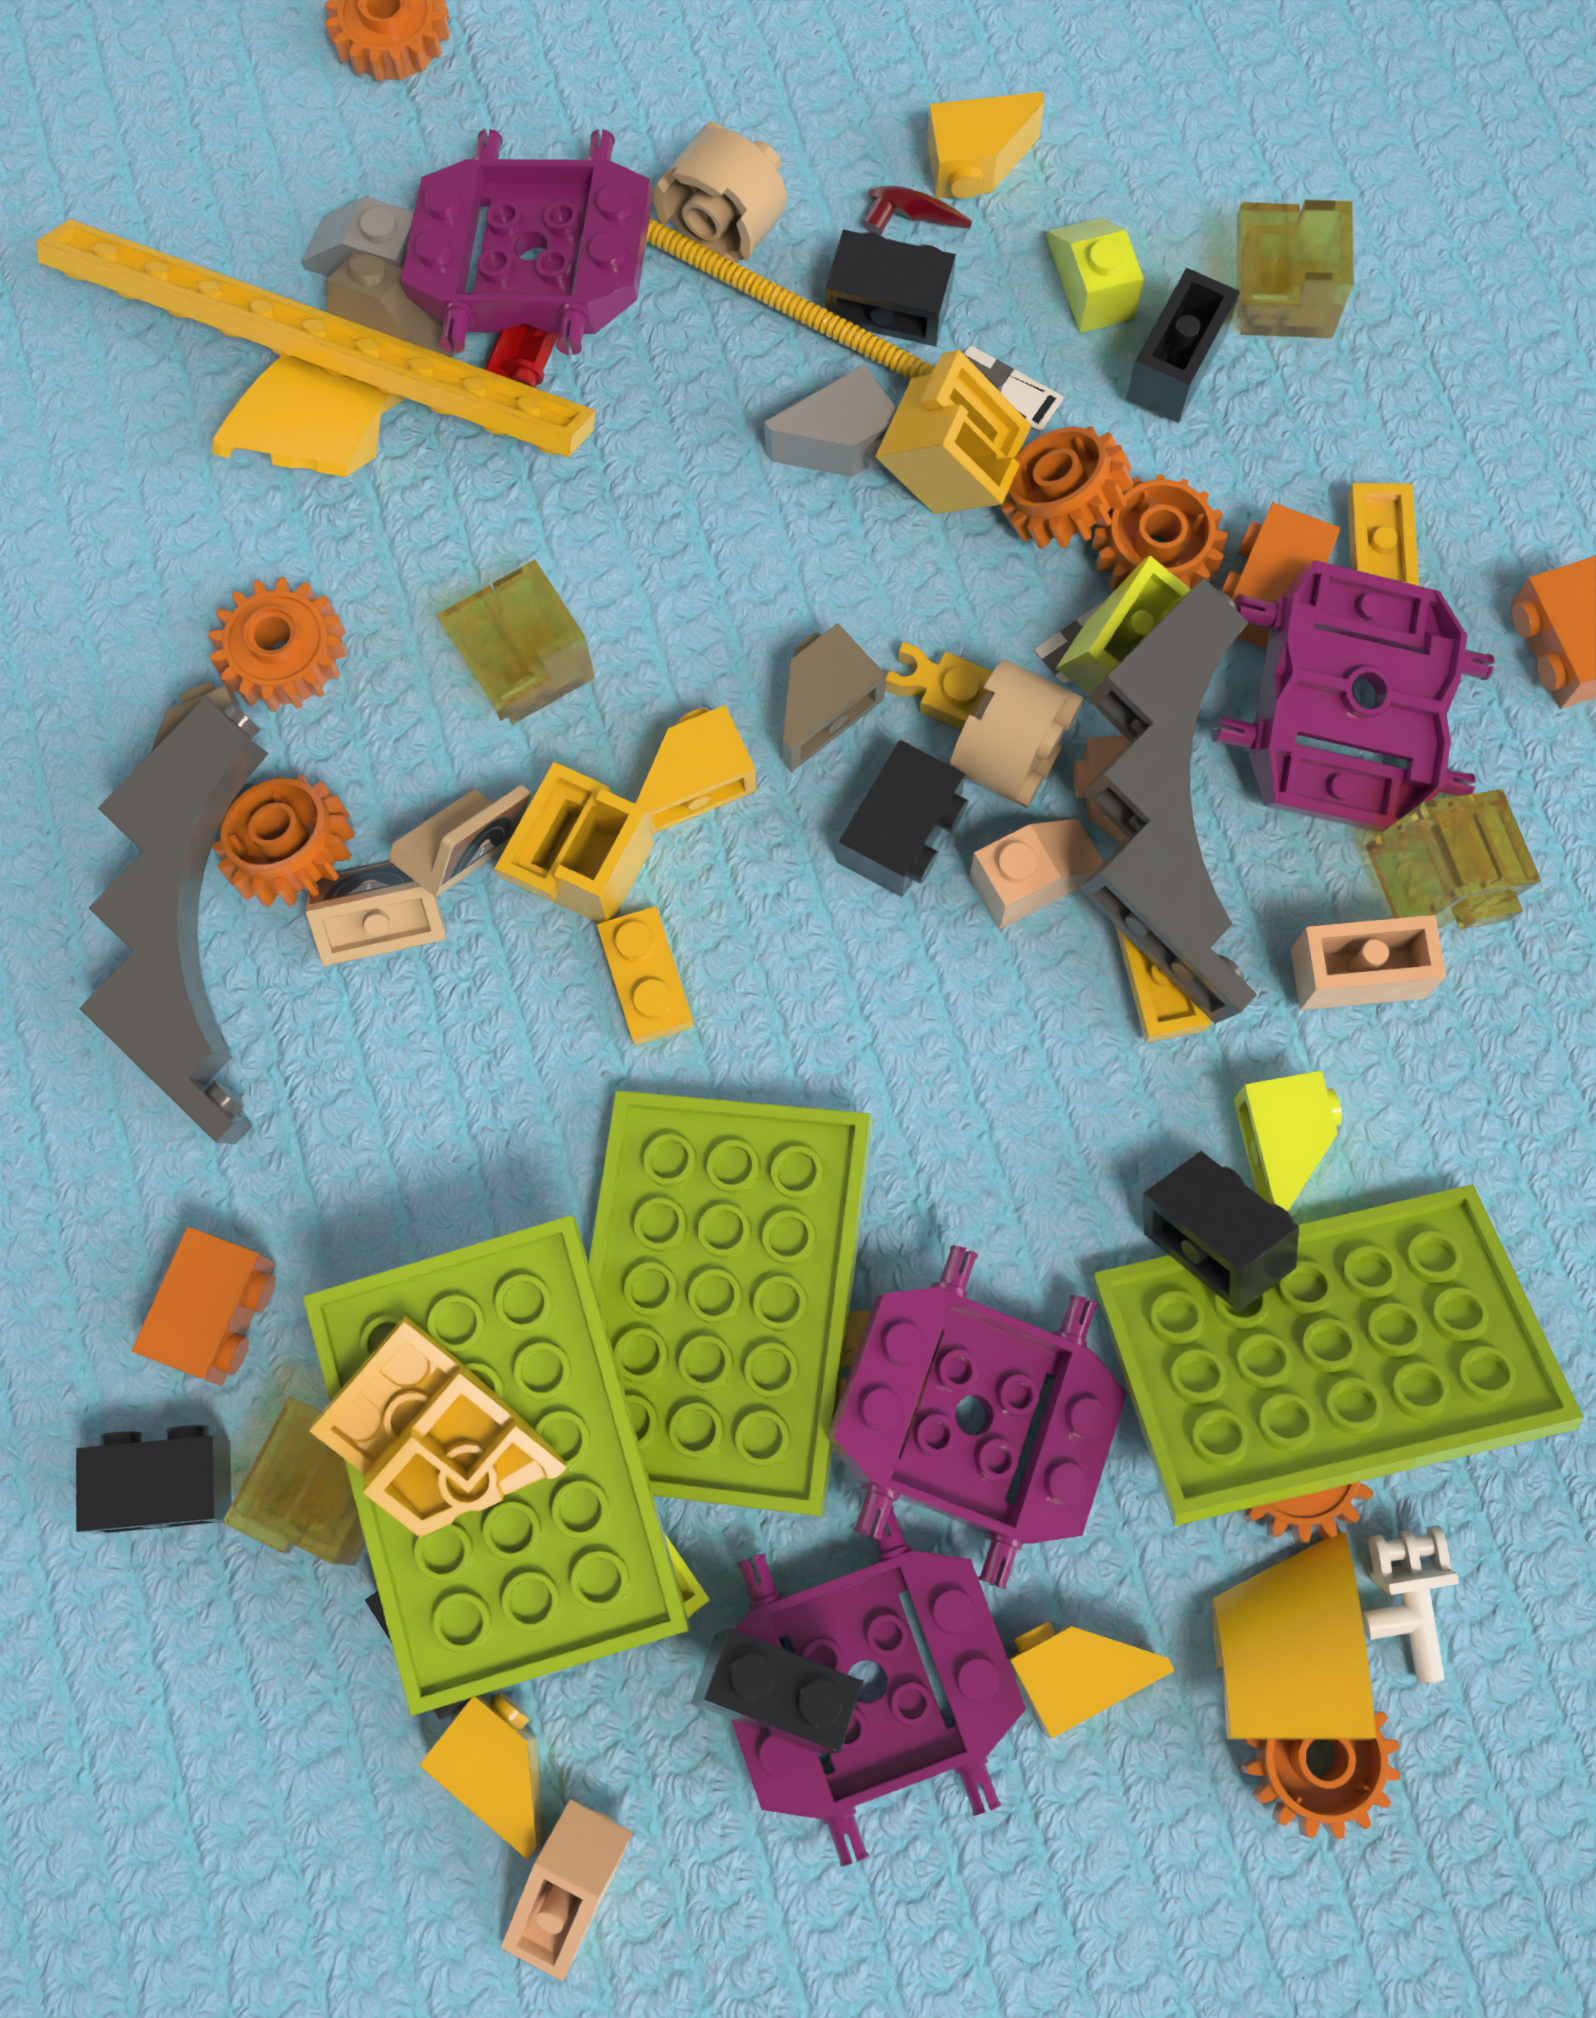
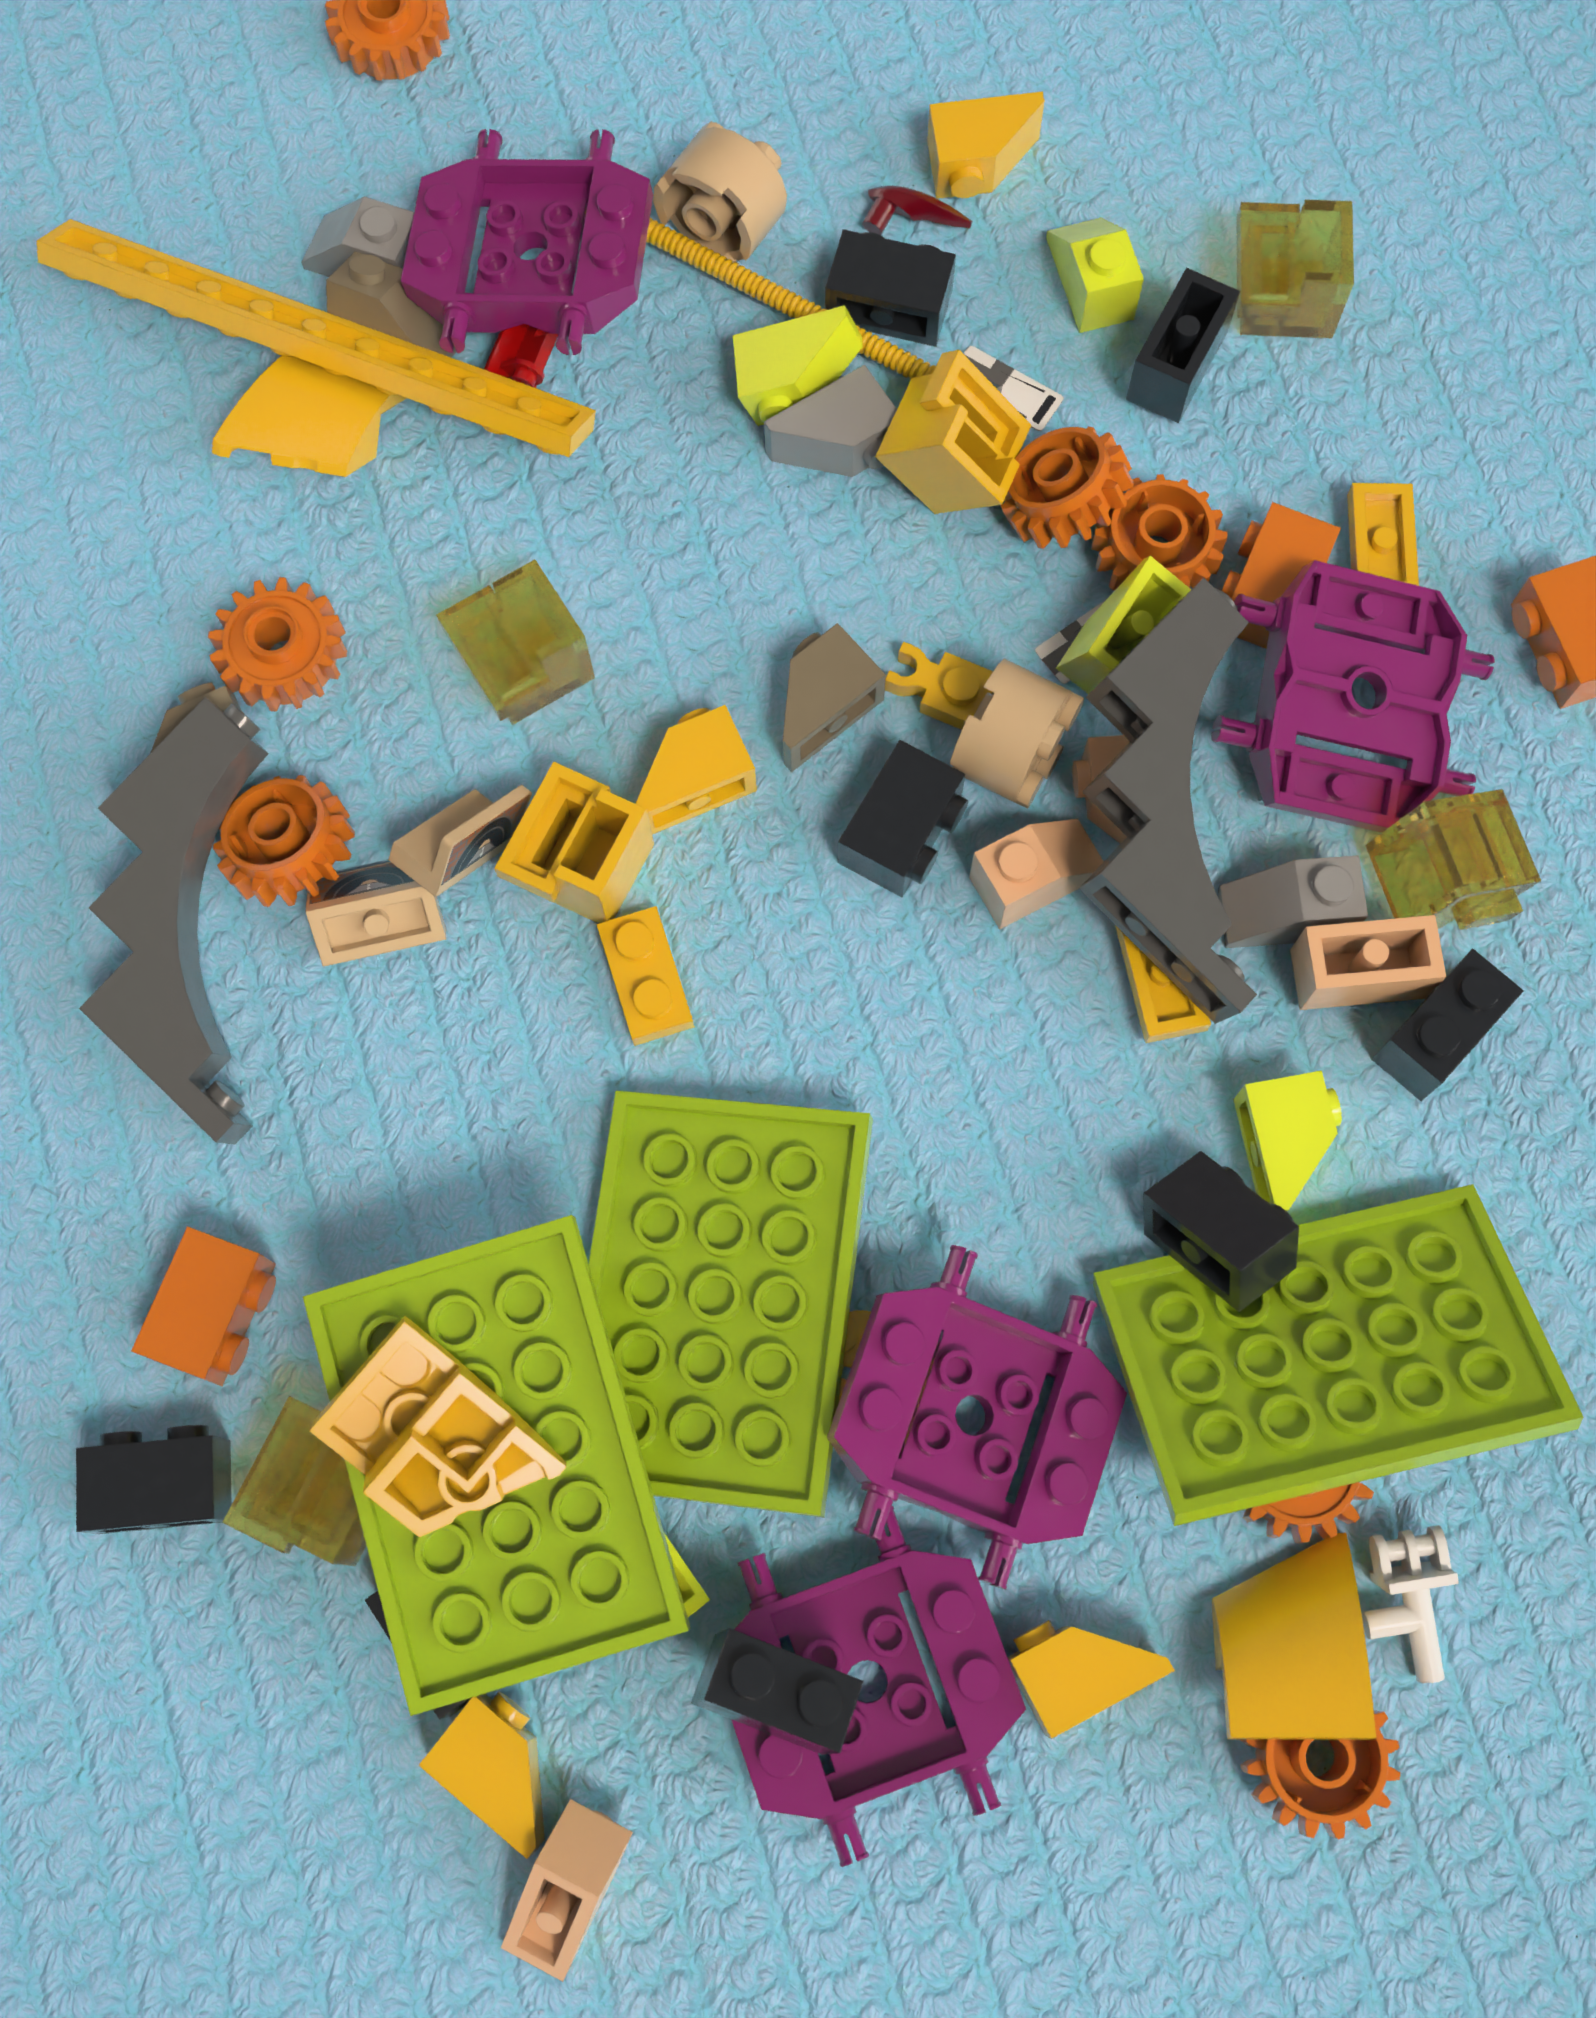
(793, 360): none -> neon yellow slope
(1287, 898): none -> light grey slope
(1447, 1025): none -> black brick

